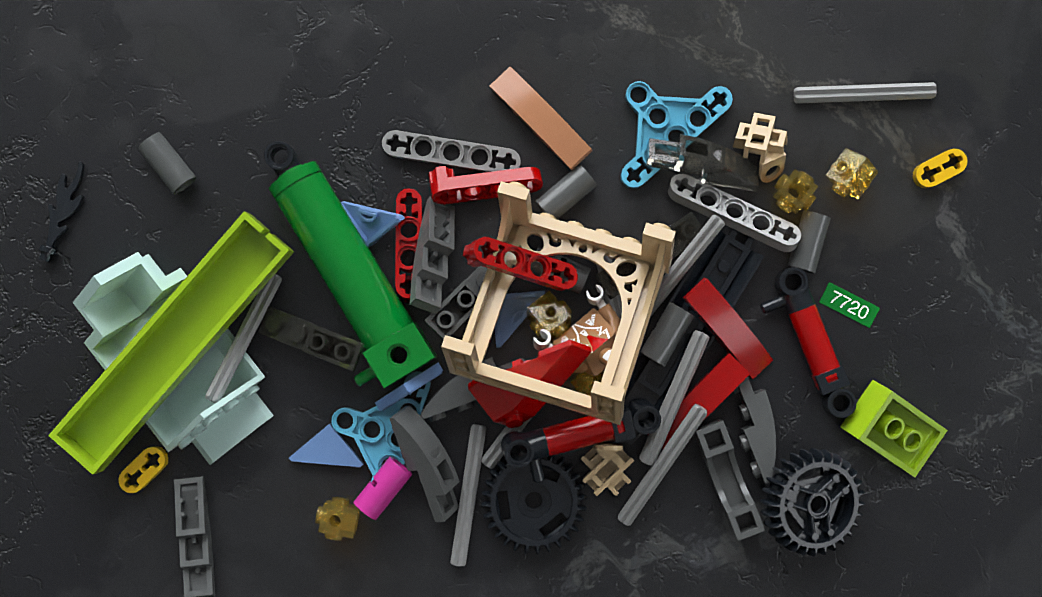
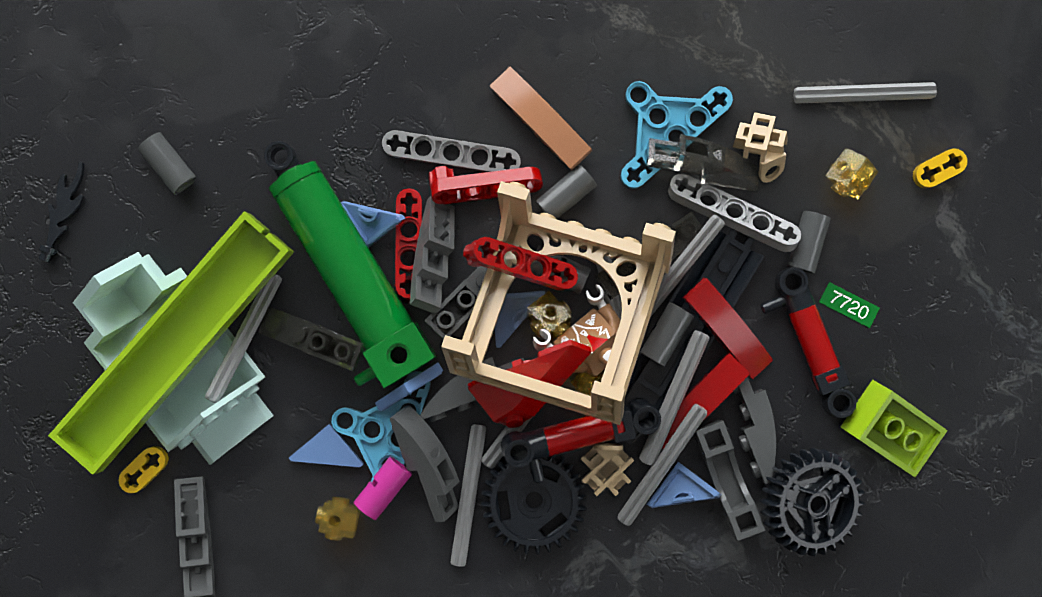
(682, 487): none -> medium blue tile
(802, 184): clear yellow brick -> none

